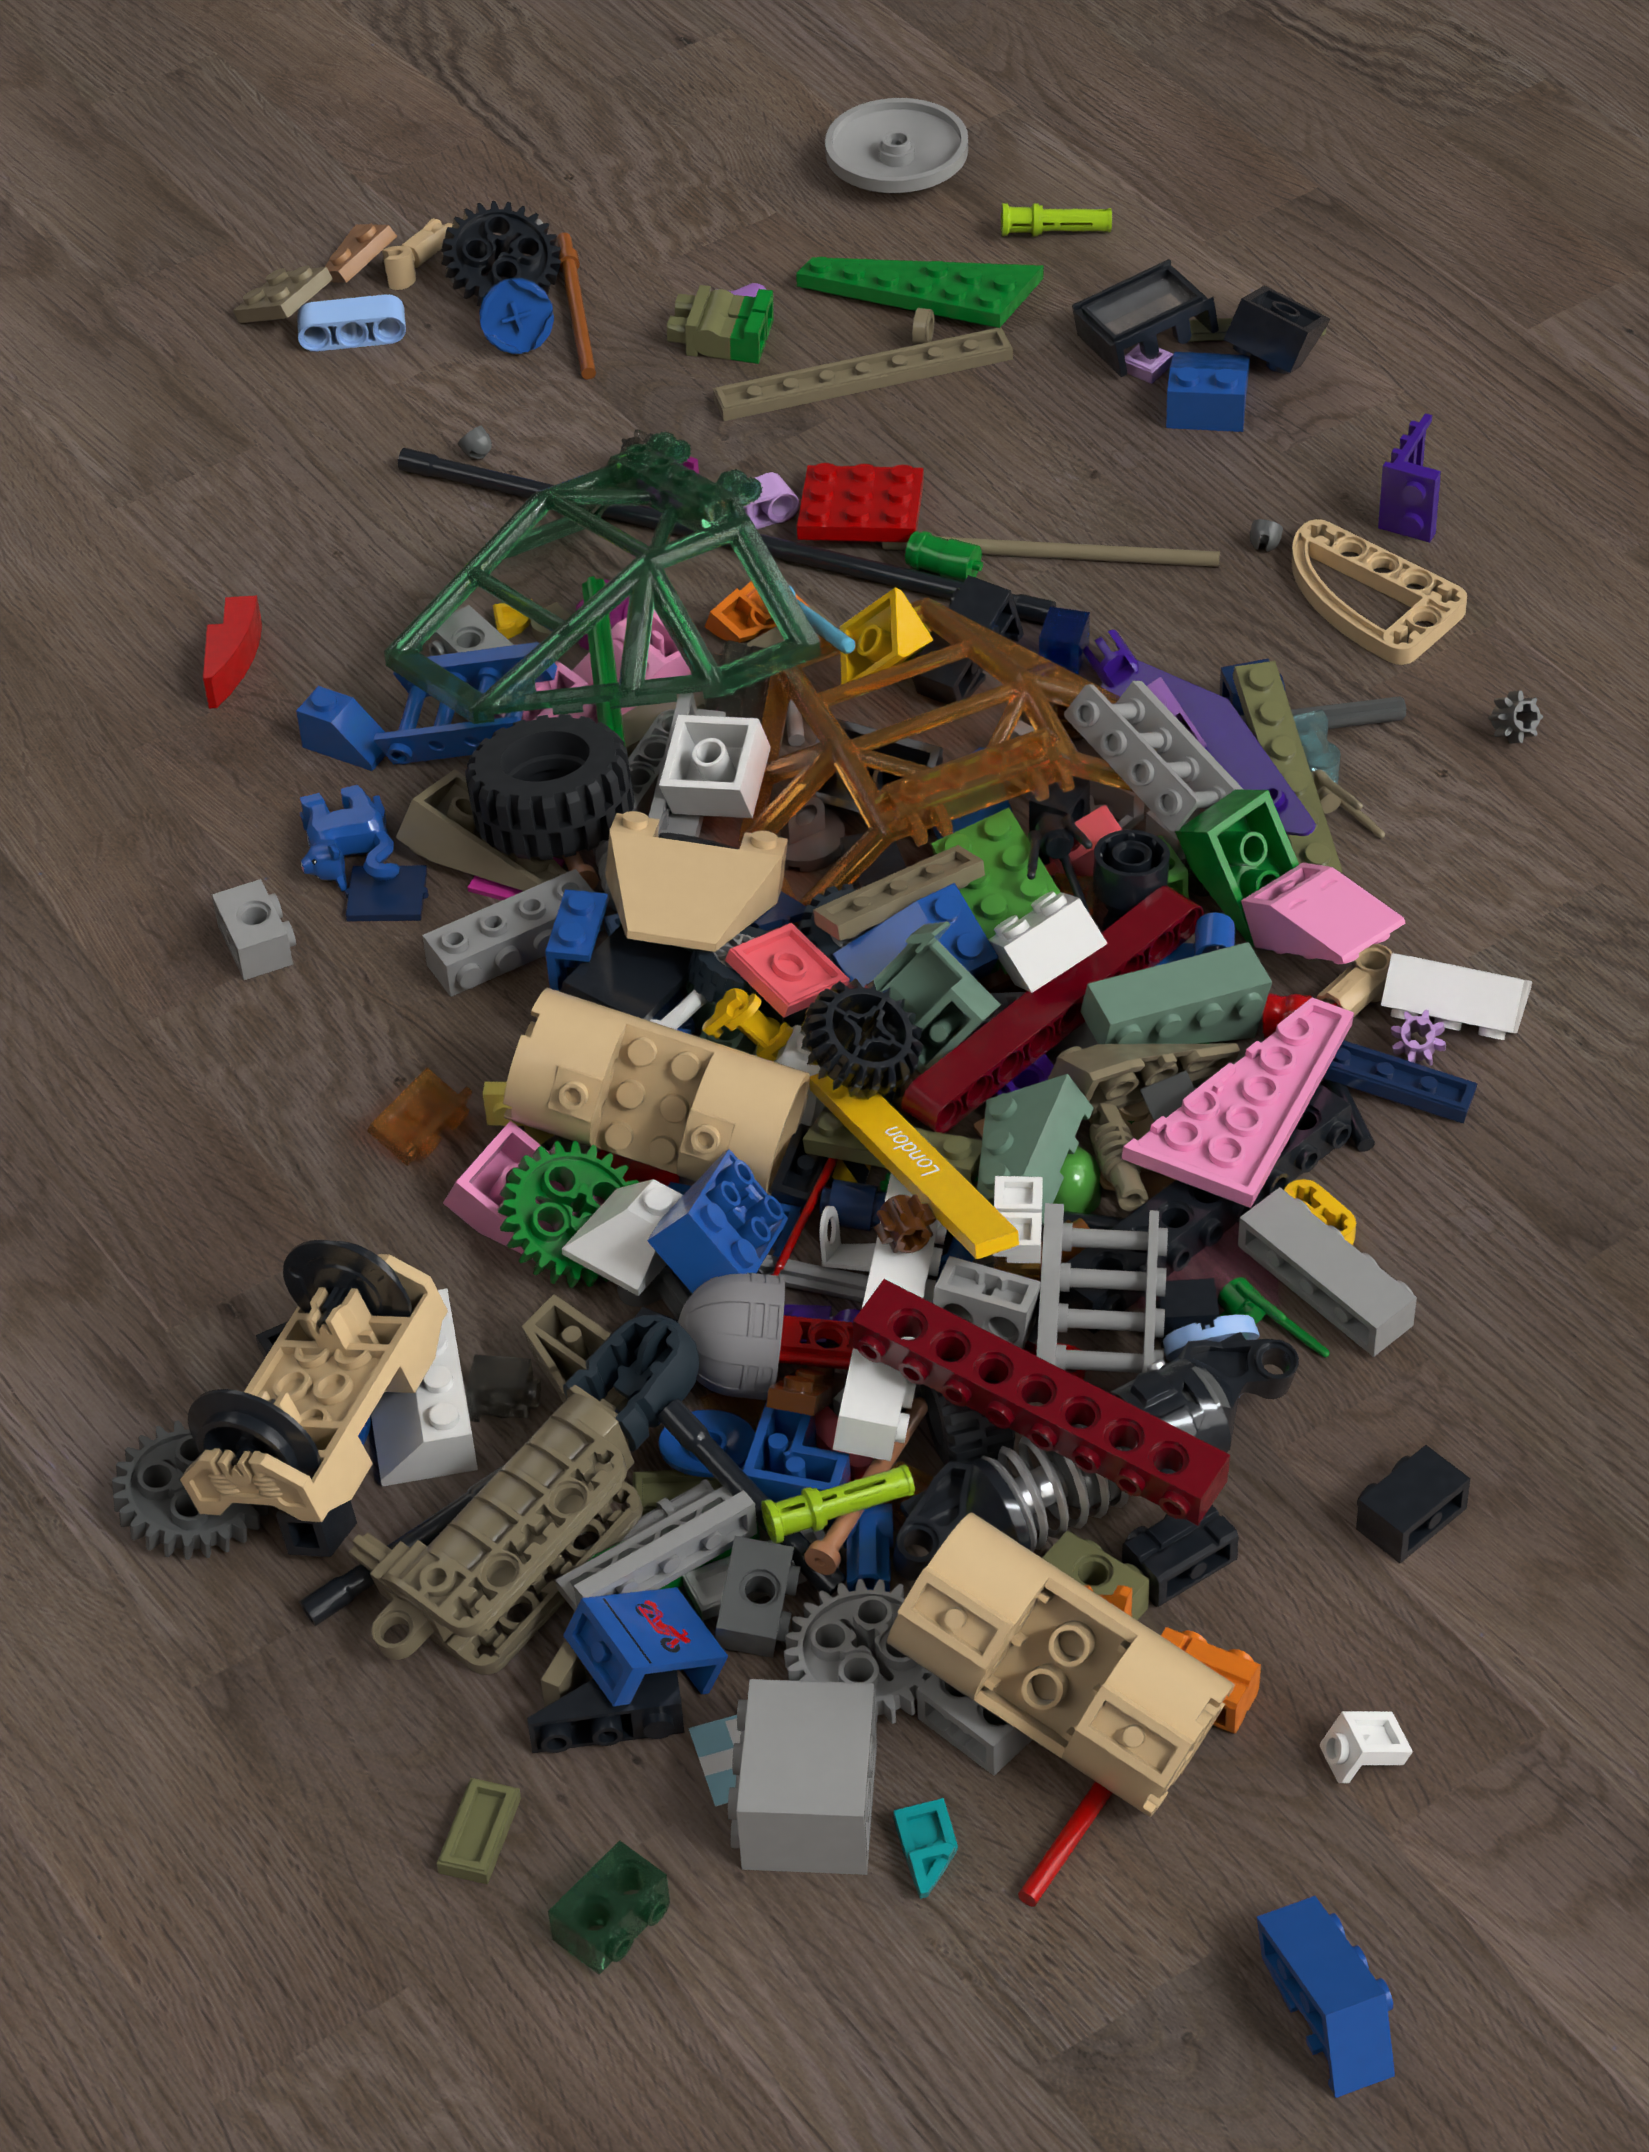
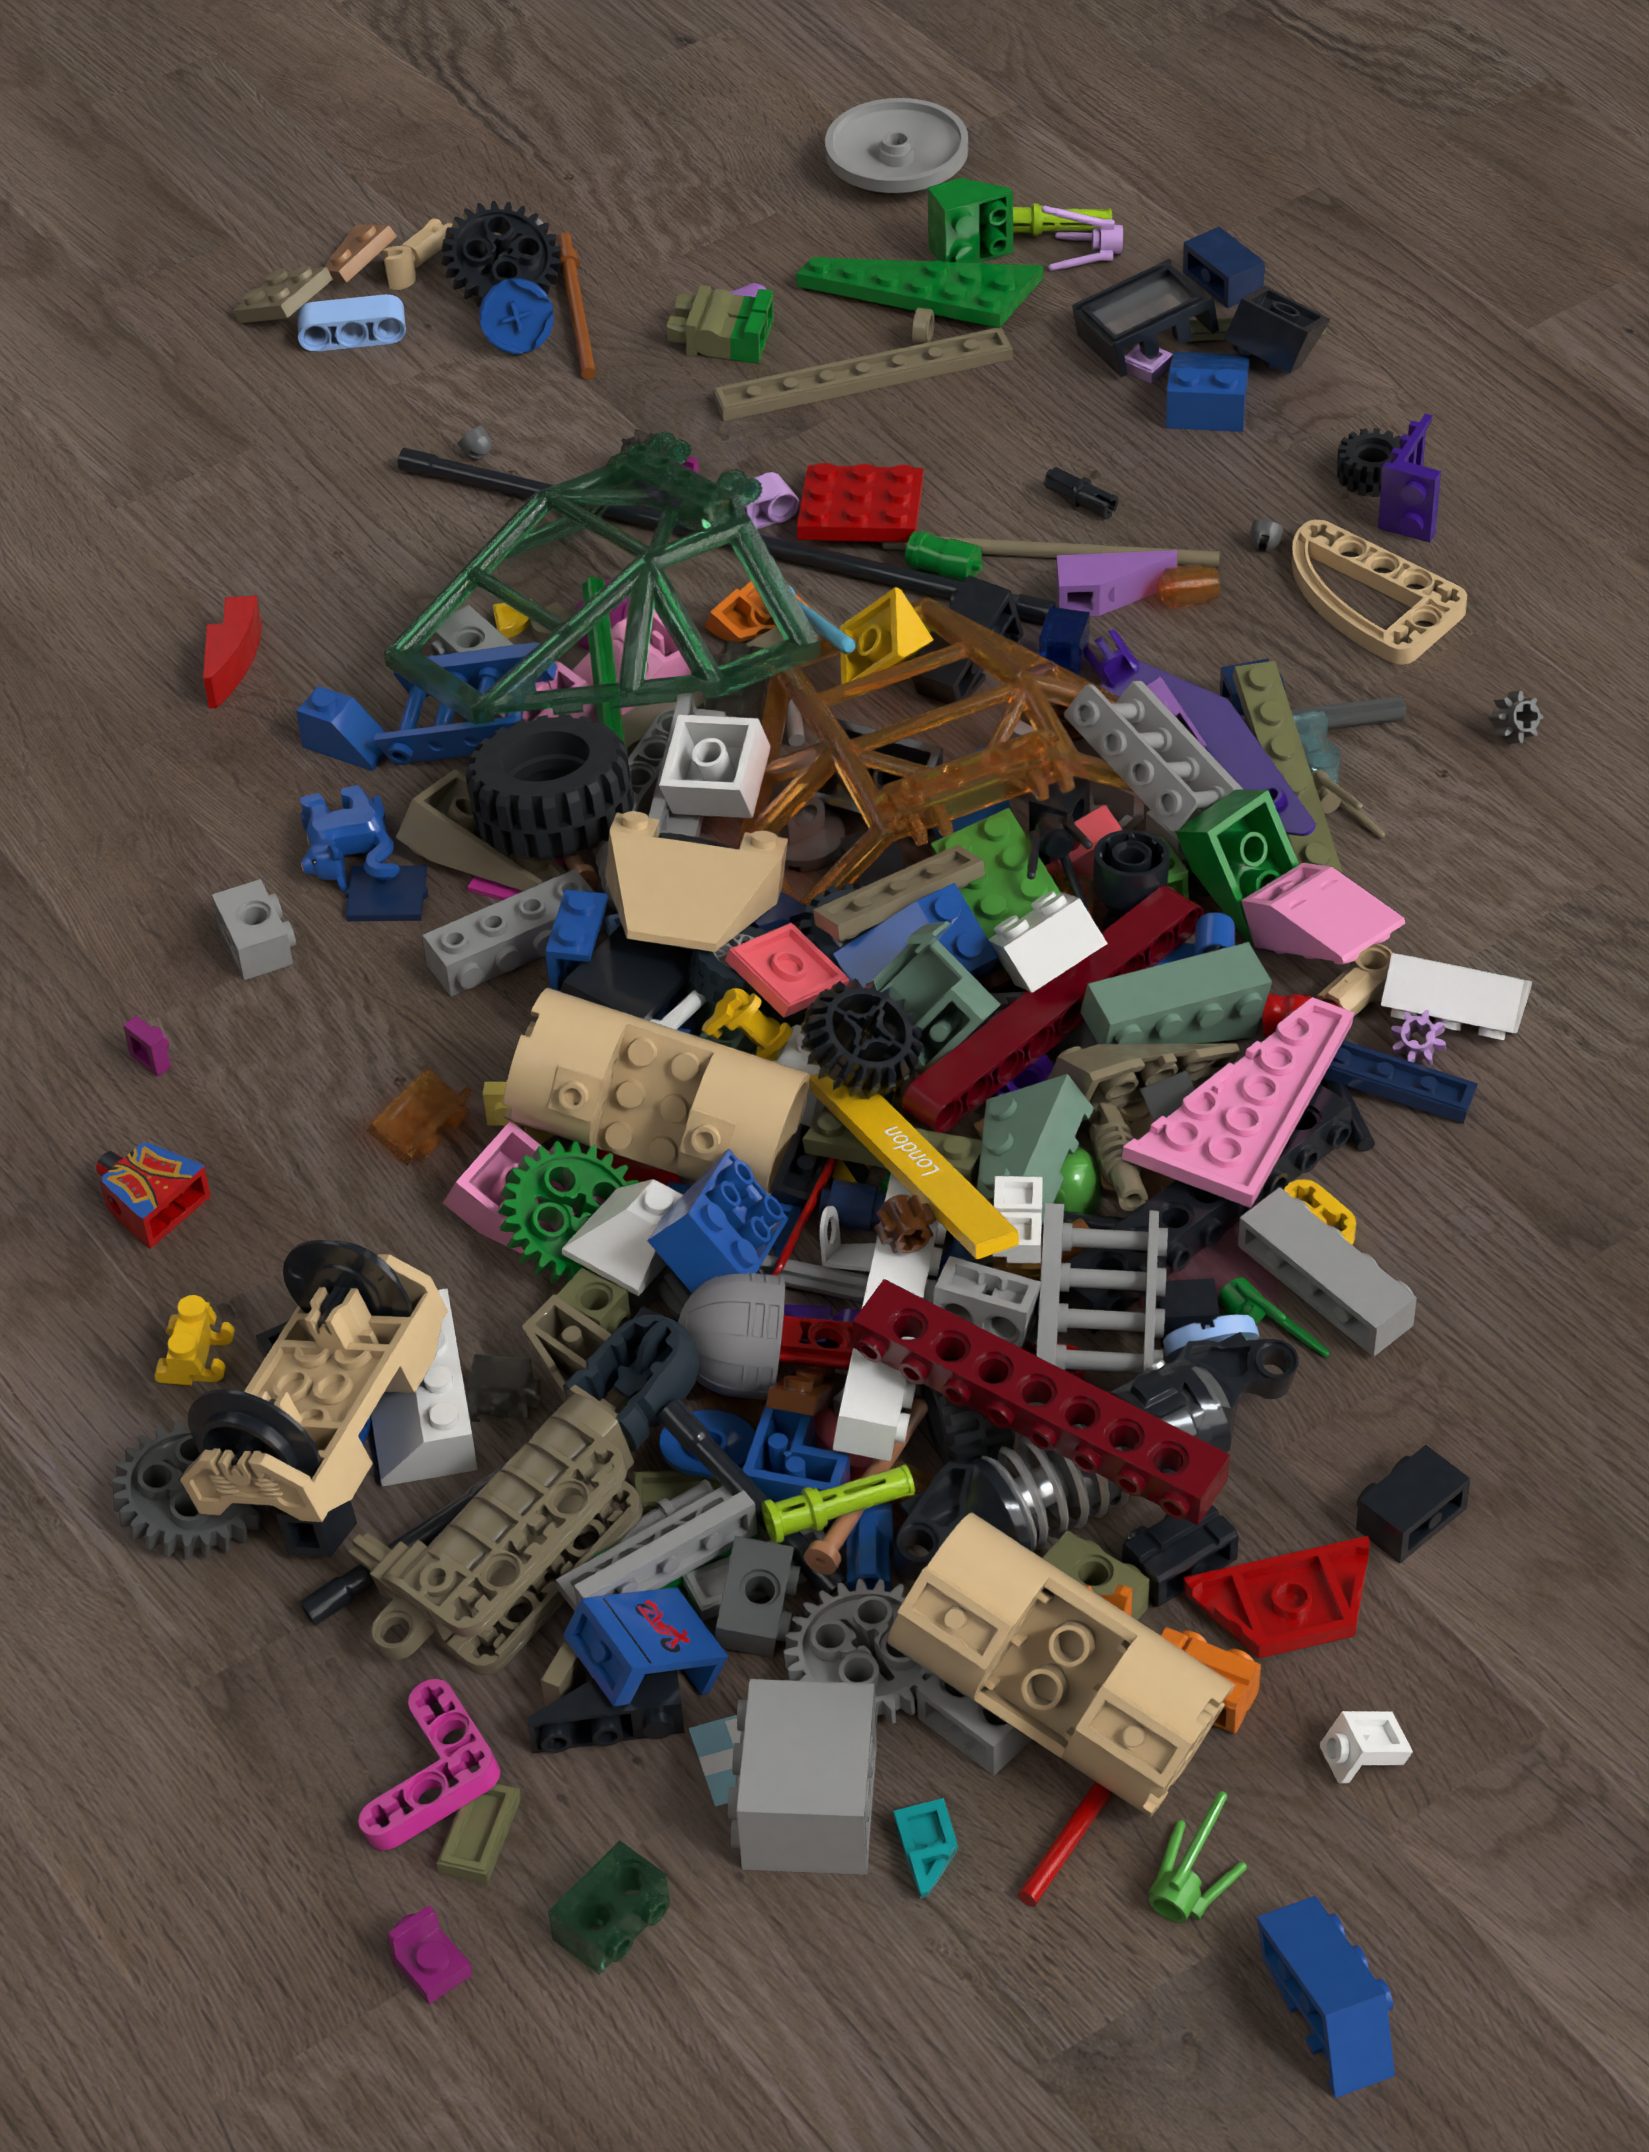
(147, 1045): none -> magenta plate
(151, 1190): none -> torso
(191, 1343): none -> yellow piece
(427, 1955): none -> magenta bracket
(453, 1763): none -> dark pink beam
(597, 1299): none -> olive brick
(969, 221): none -> green slope
(1081, 492): none -> black axle
(1106, 239): none -> lavender plant
(1109, 579): none -> medium lavender slope
(1178, 1891): none -> bright green plant
(1189, 585): none -> clear orange brick
(1222, 266): none -> dark blue brick
(1287, 1598): none -> red wing
(1362, 460): none -> black tyre

